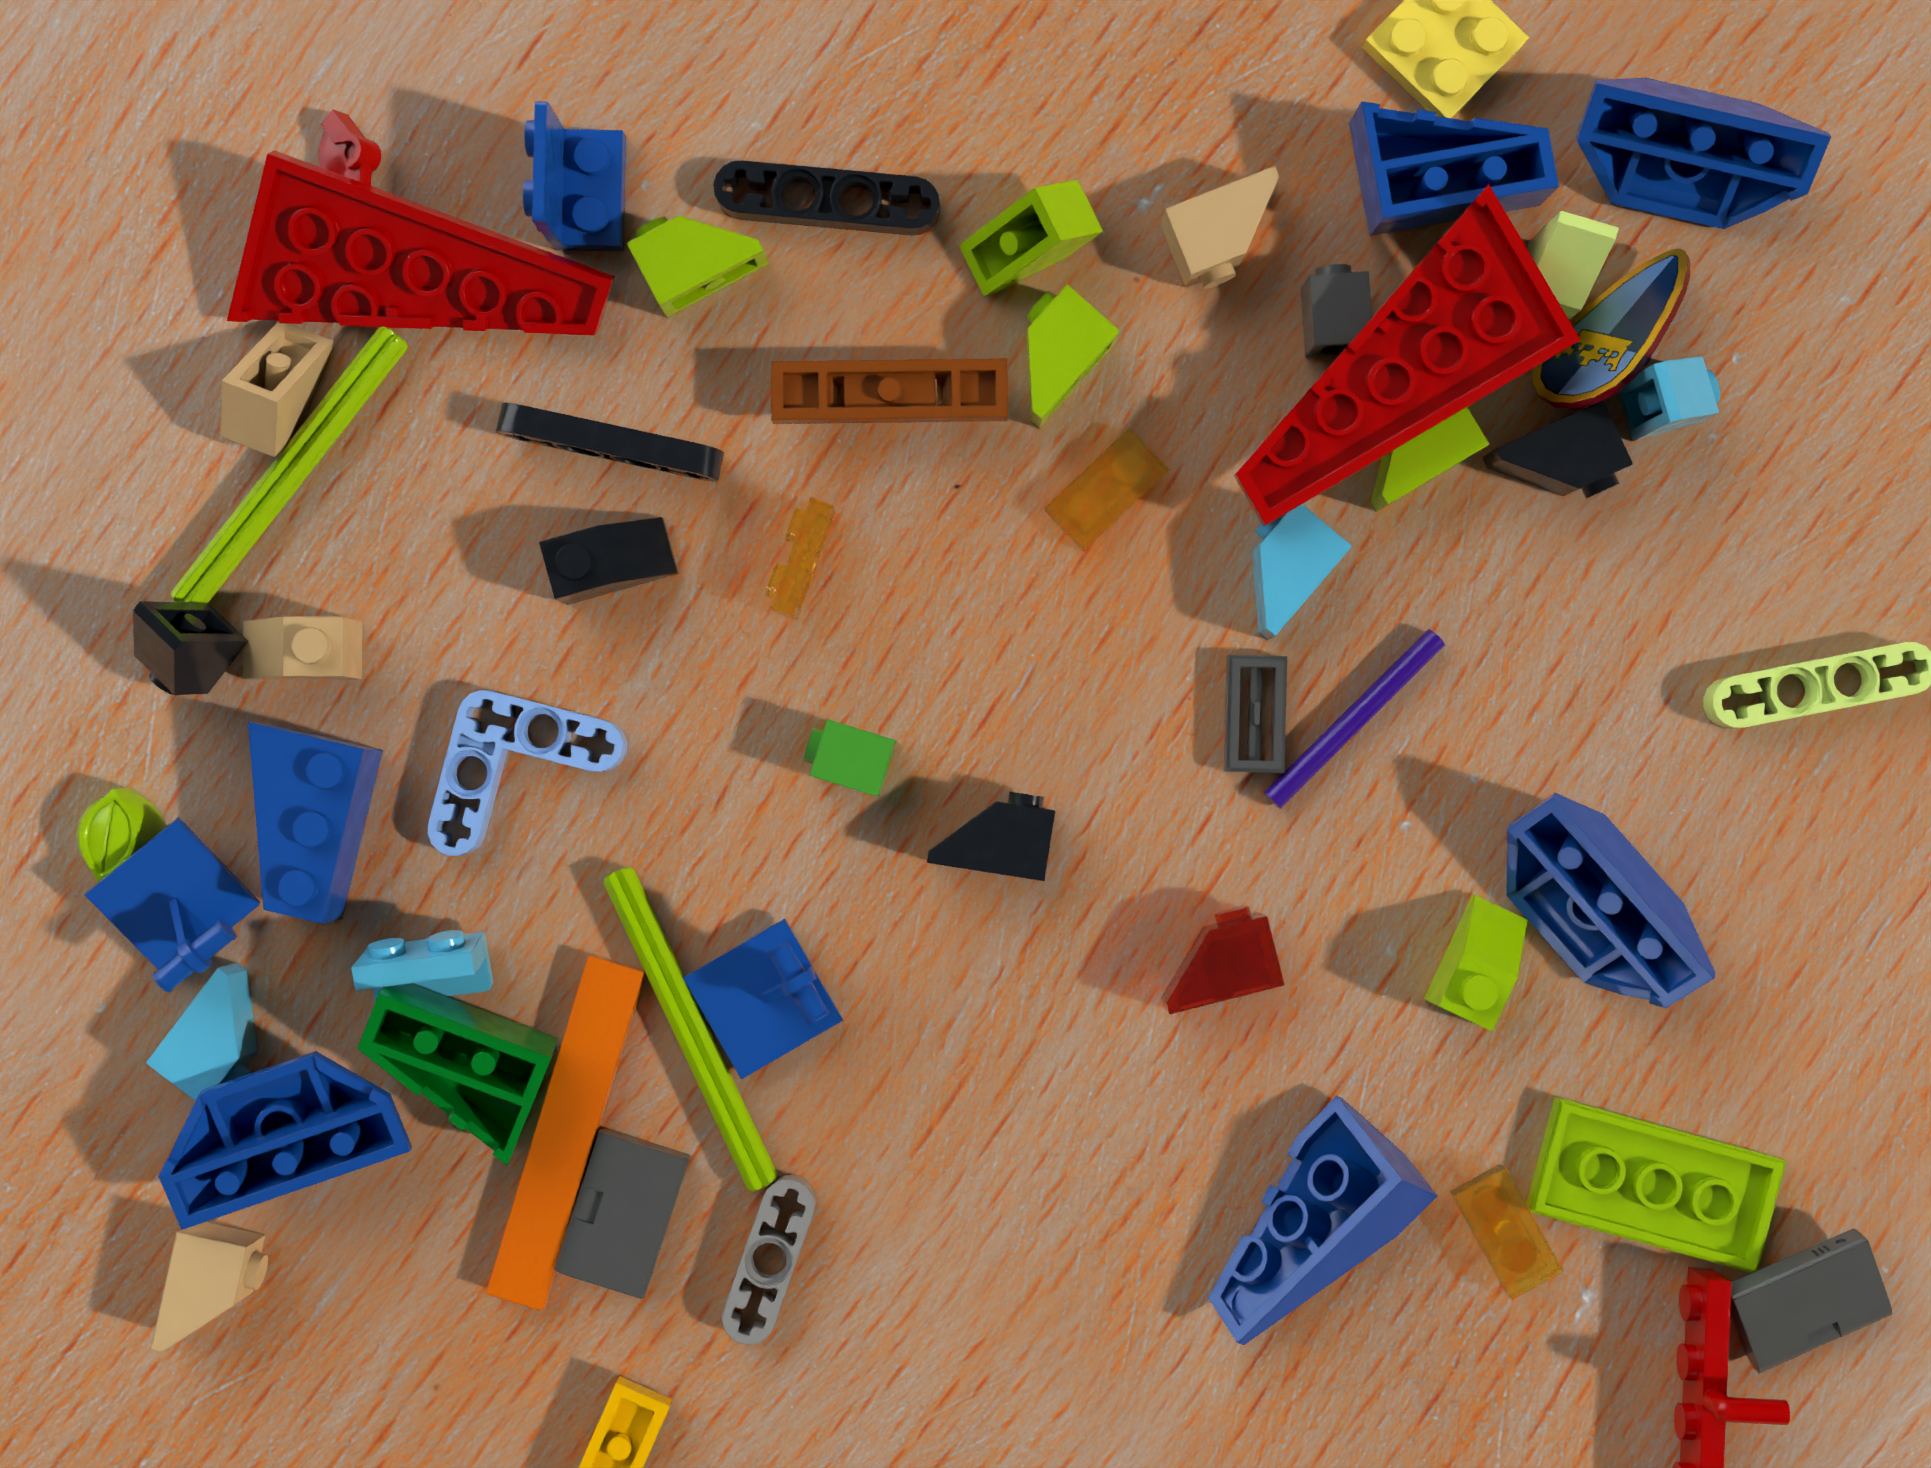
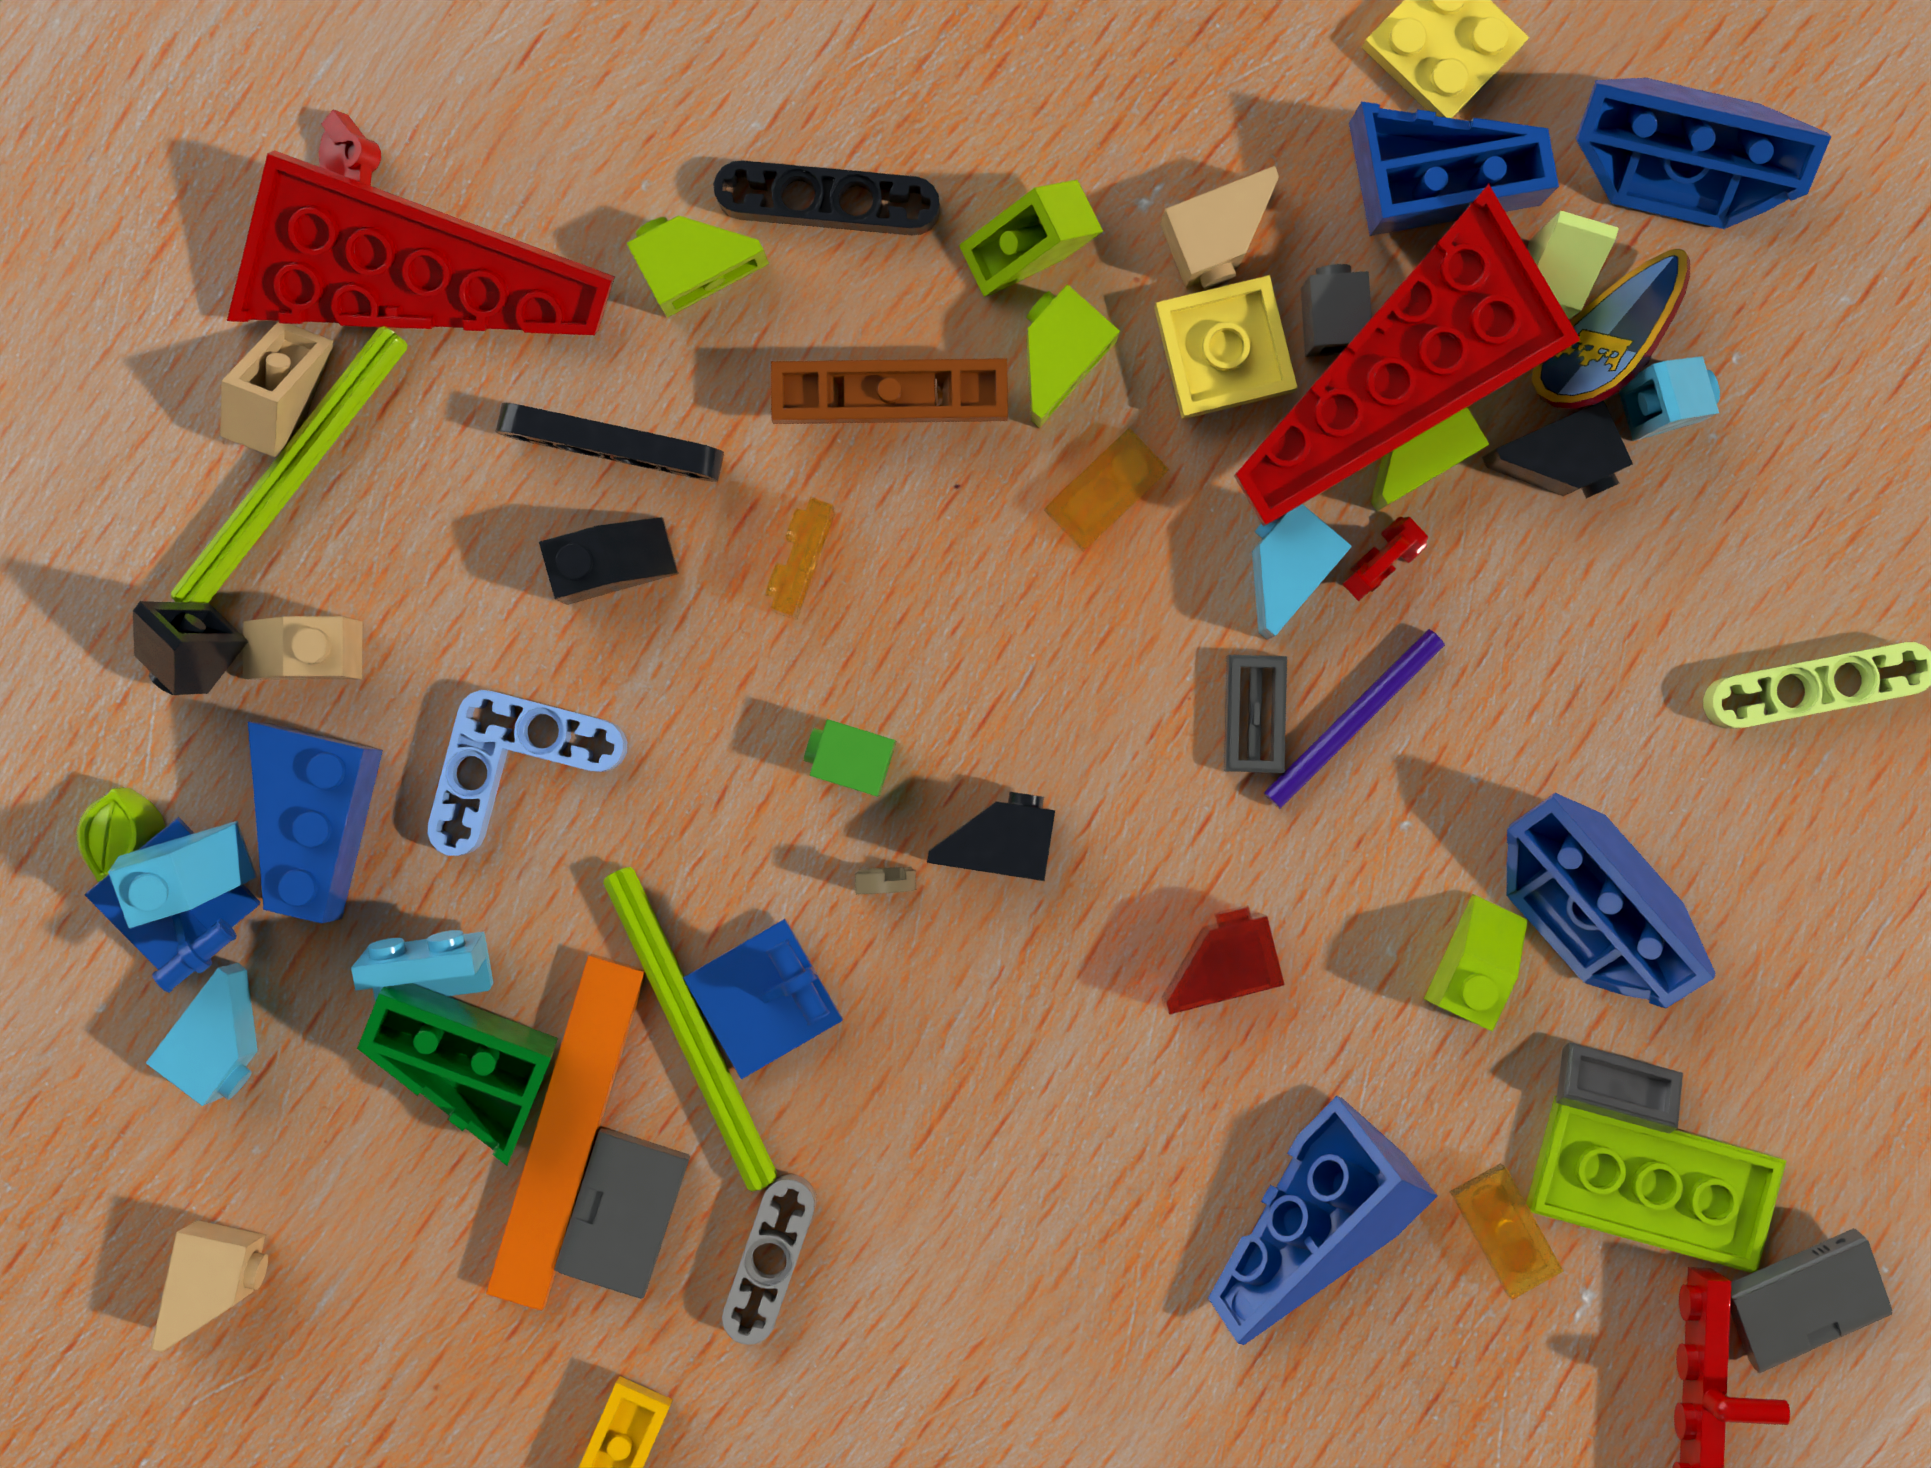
(180, 873): none -> medium azure slope
(277, 1137): blue wedge -> none
(575, 183): blue bracket -> none
(885, 880): none -> dark tan tile
(1225, 347): none -> light yellow plate
(1403, 540): none -> red piece
(1619, 1088): none -> flat silver tile

